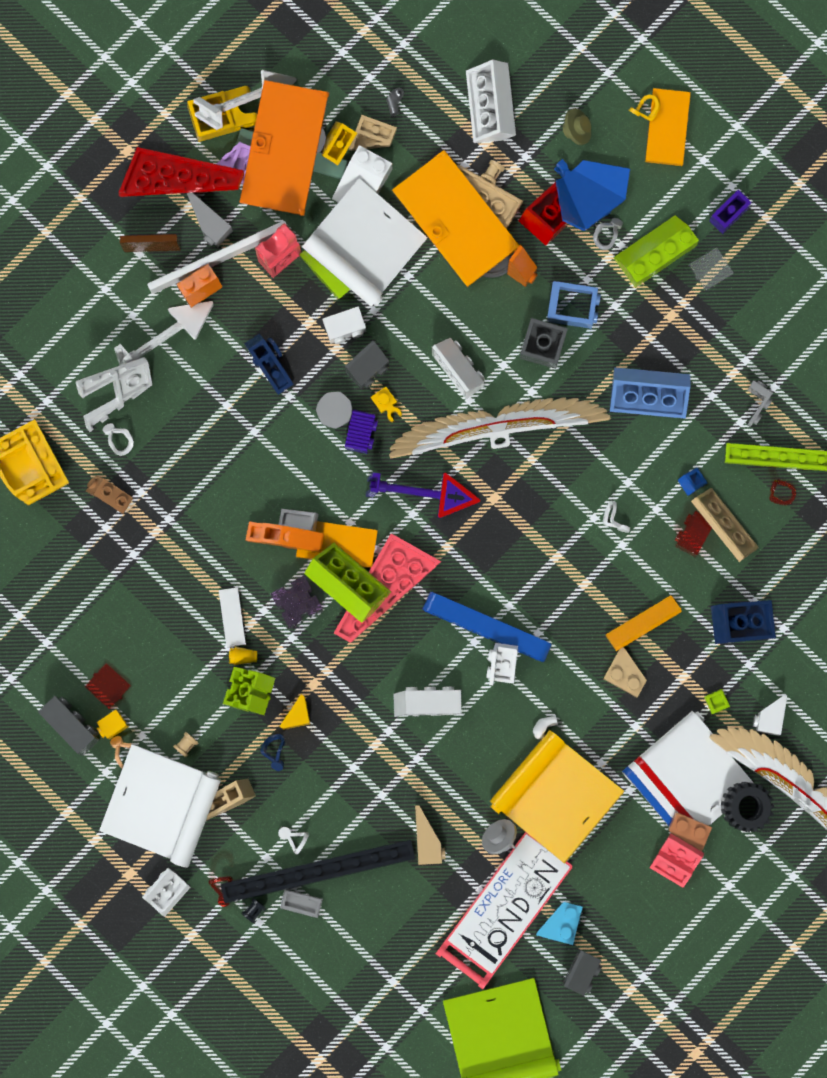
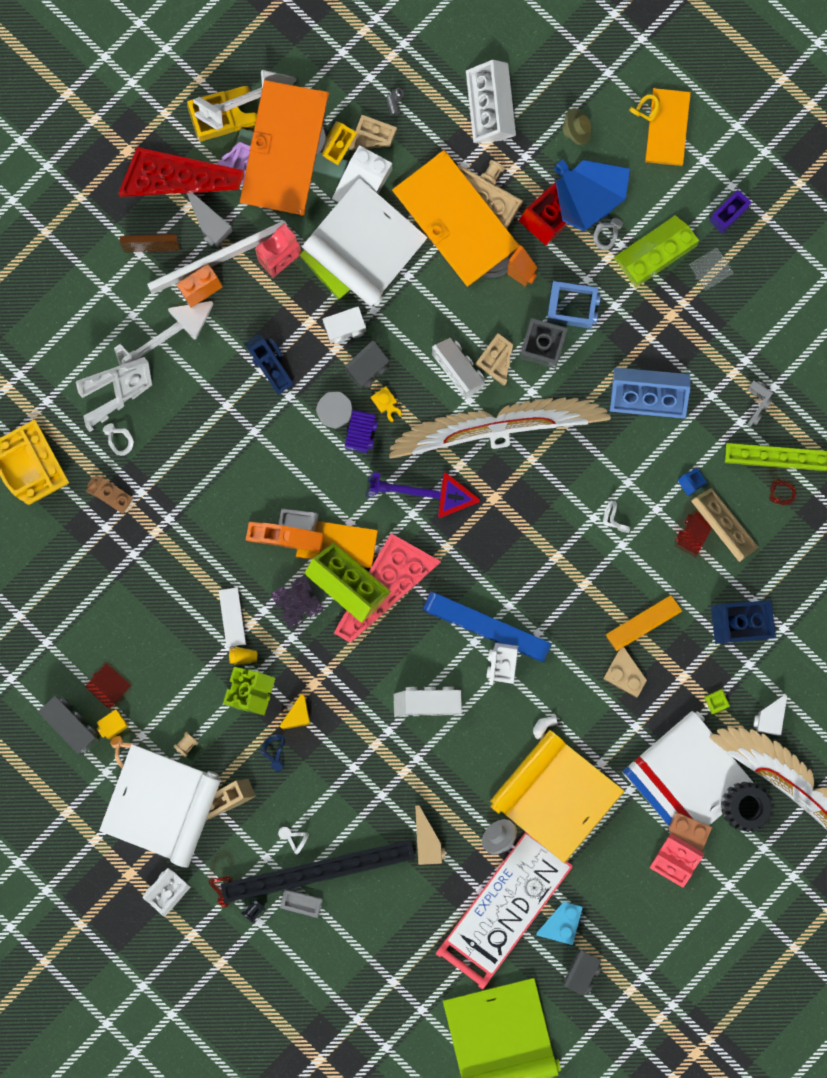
(496, 359): none -> tan wing

